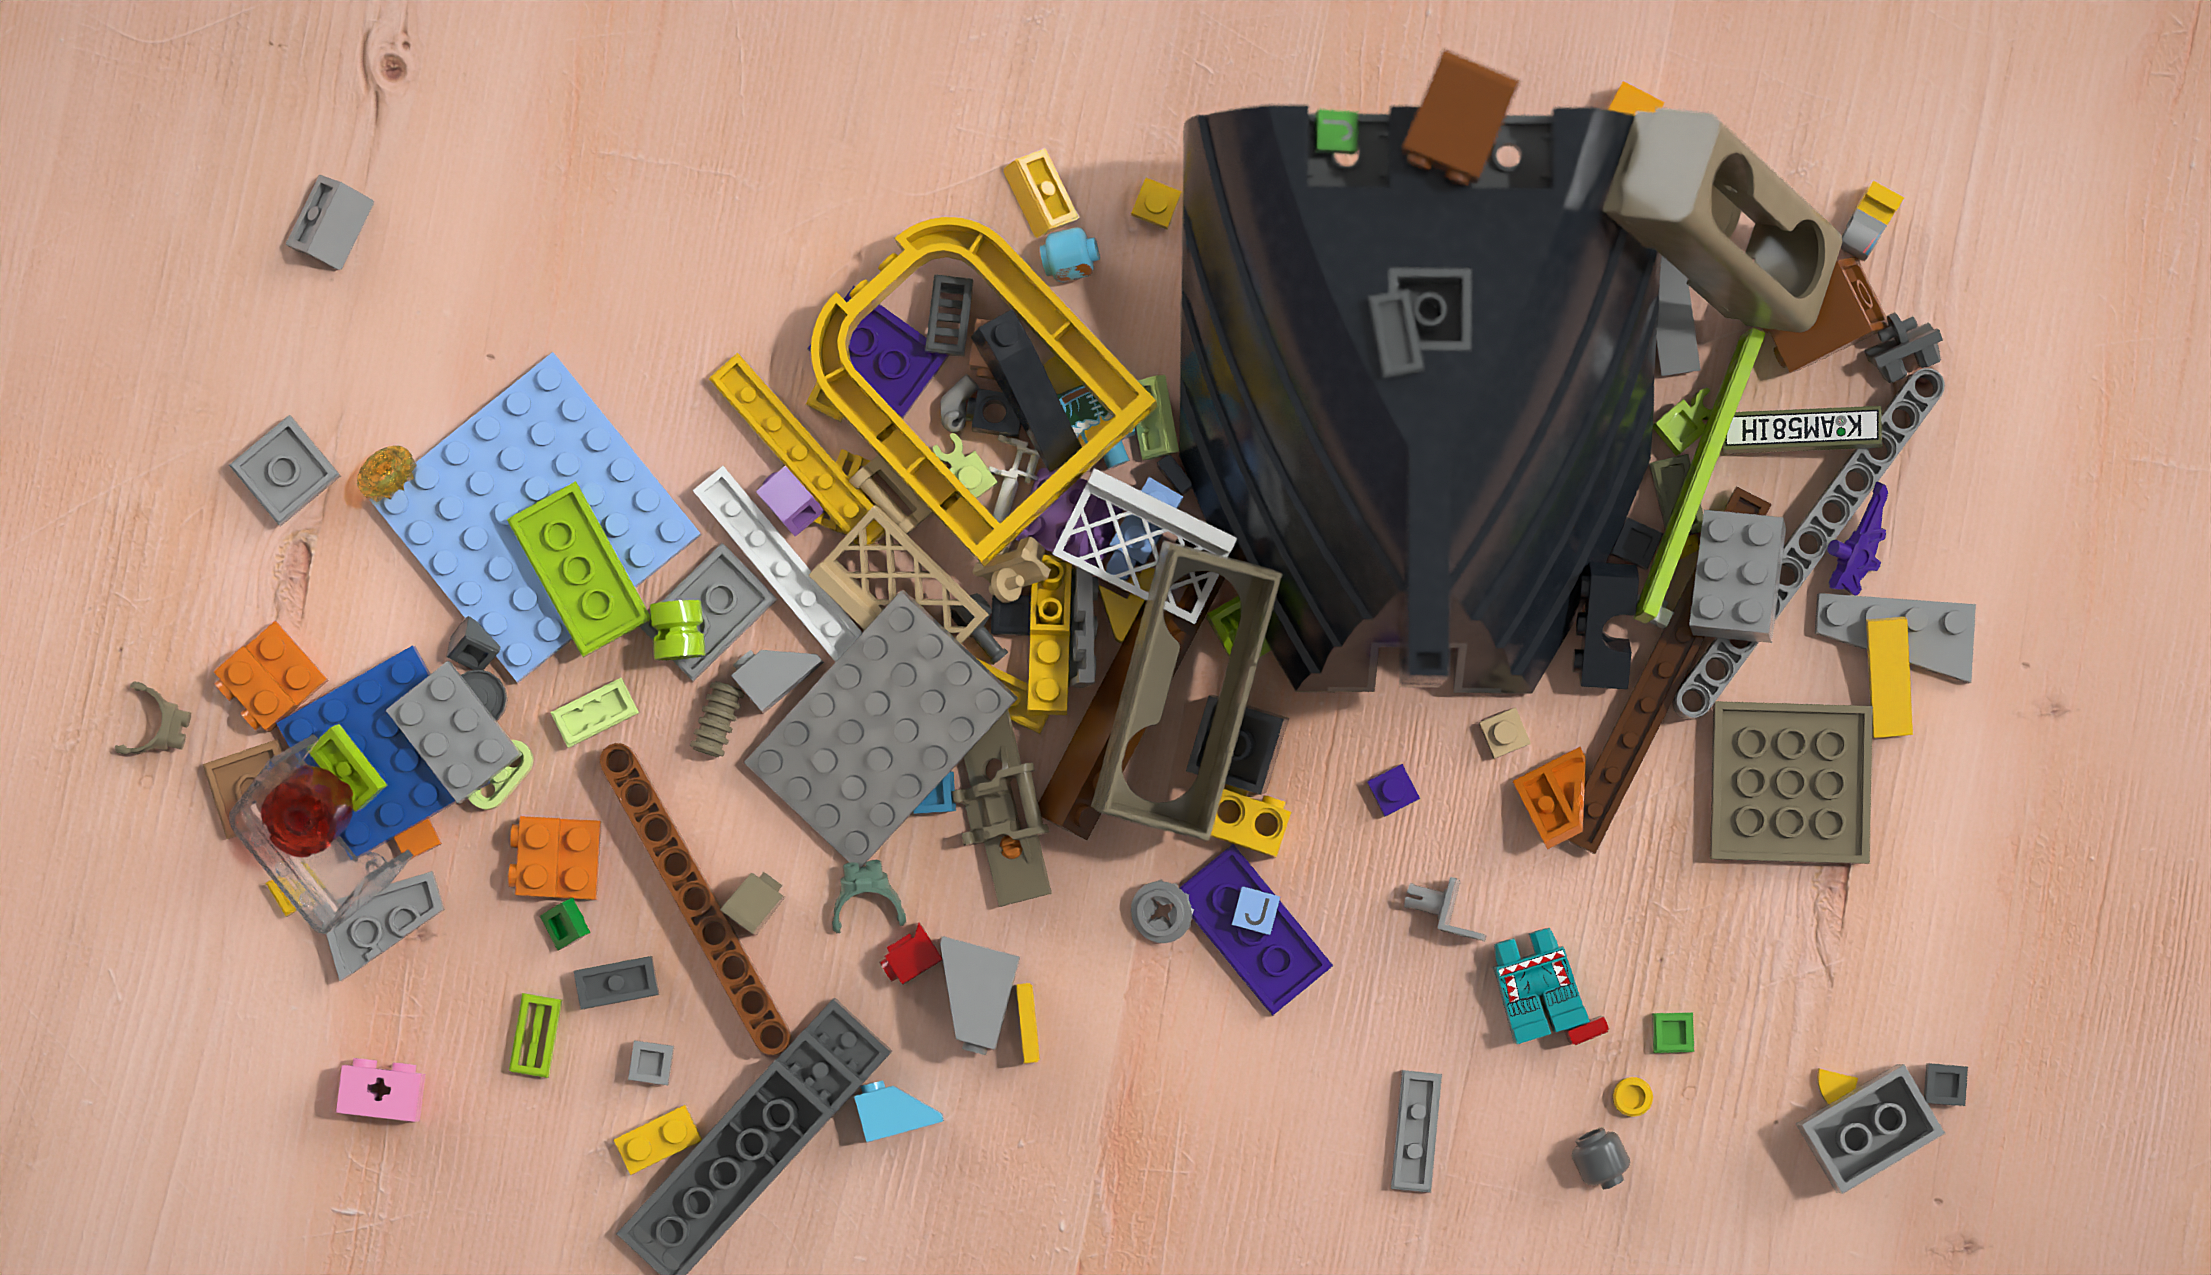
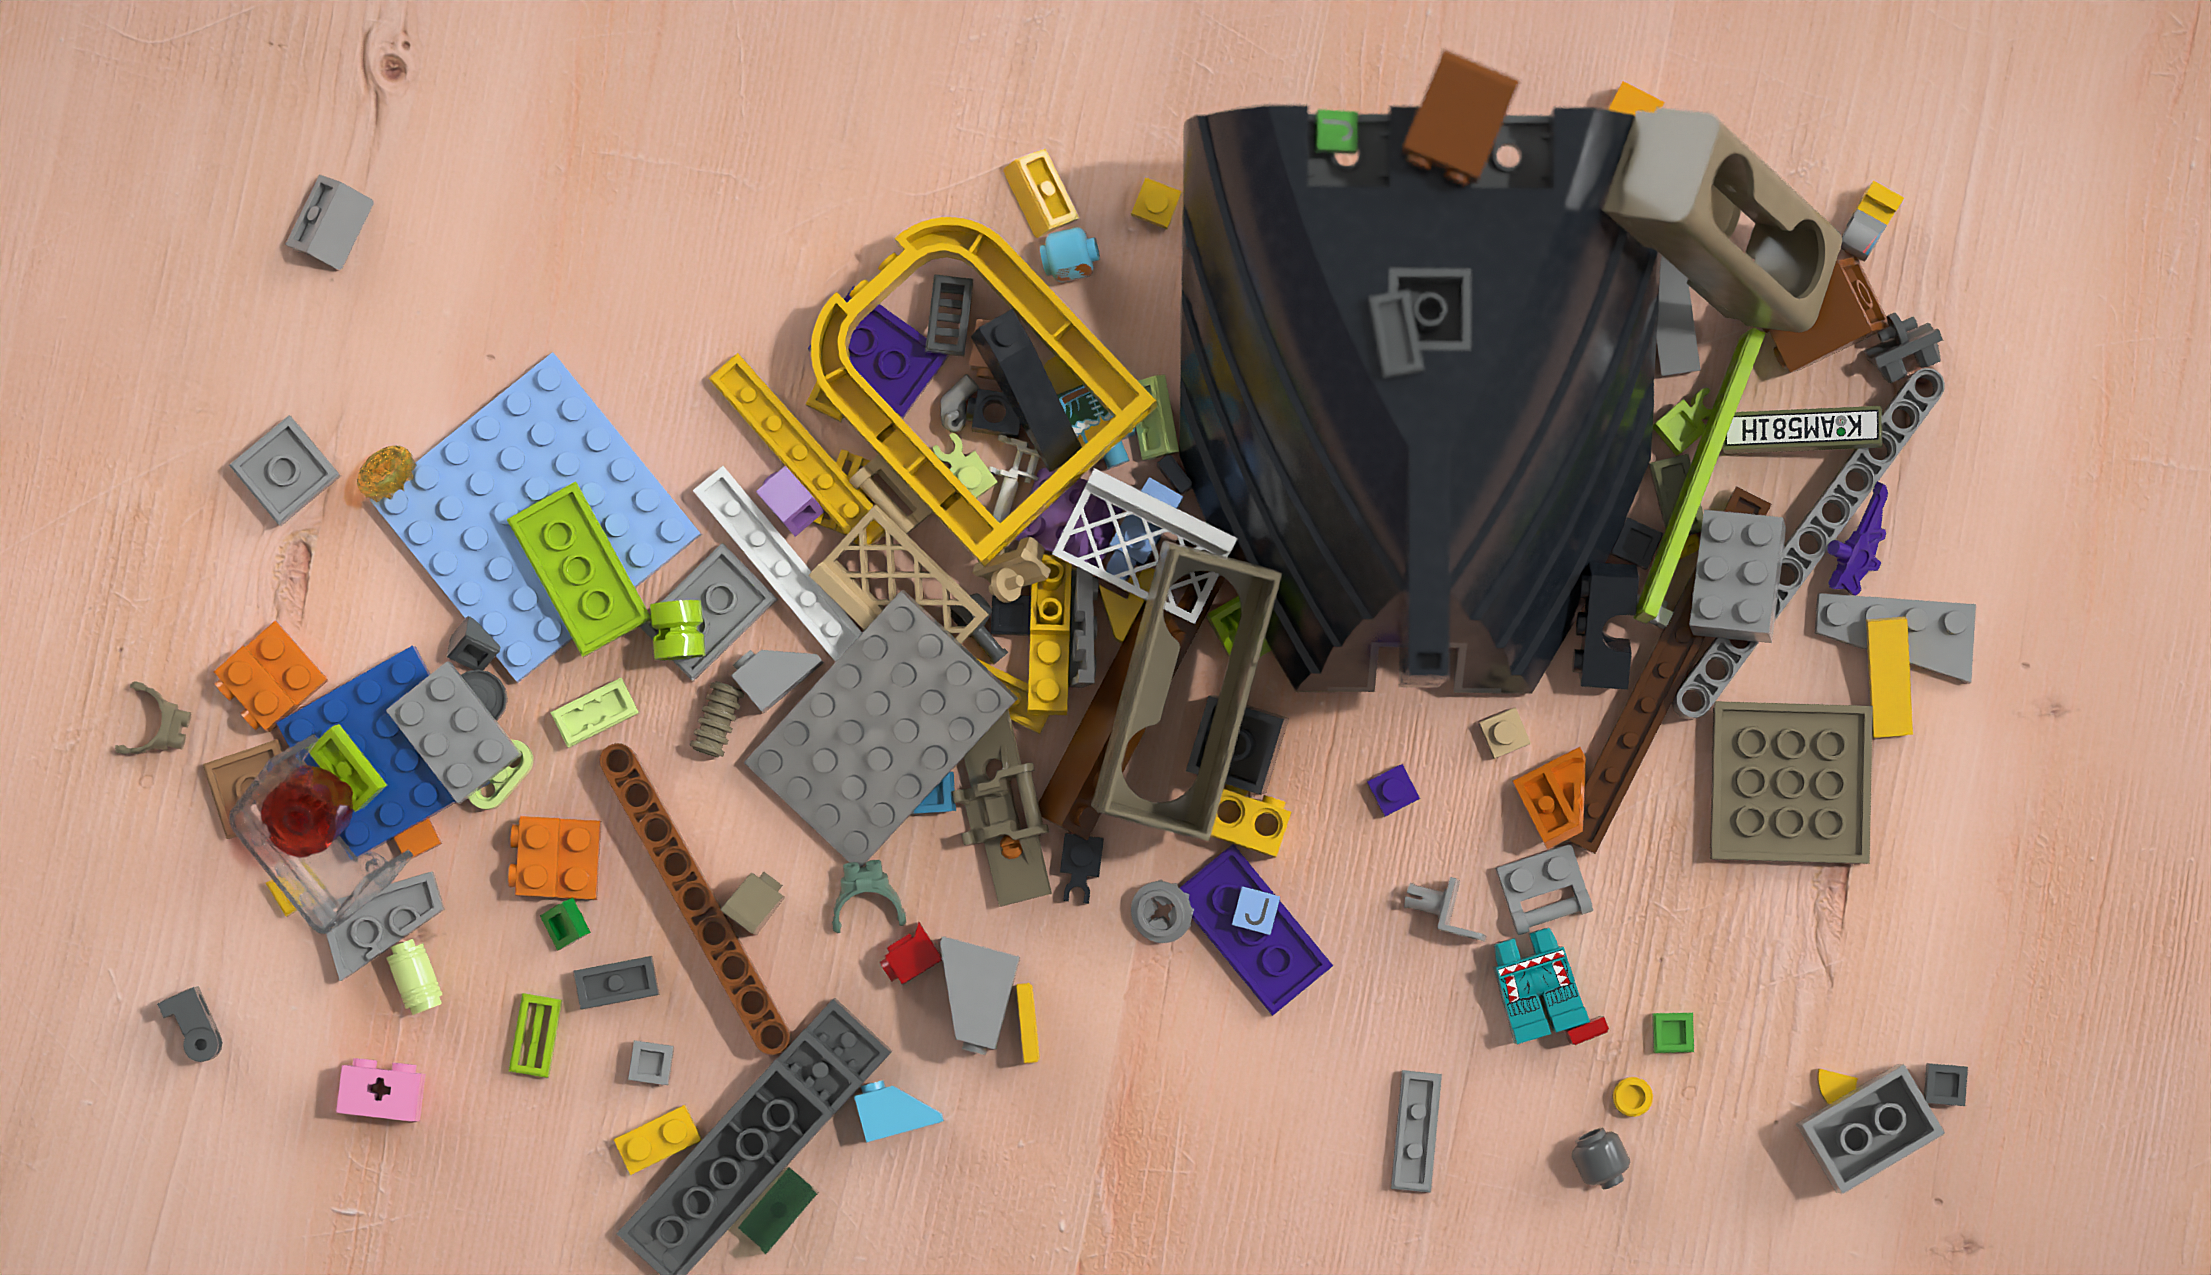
(200, 1032): none -> dark grey leg
(414, 976): none -> yellowish green head
(778, 1210): none -> clear green panel
(1081, 860): none -> black plate
(1539, 876): none -> light grey plate

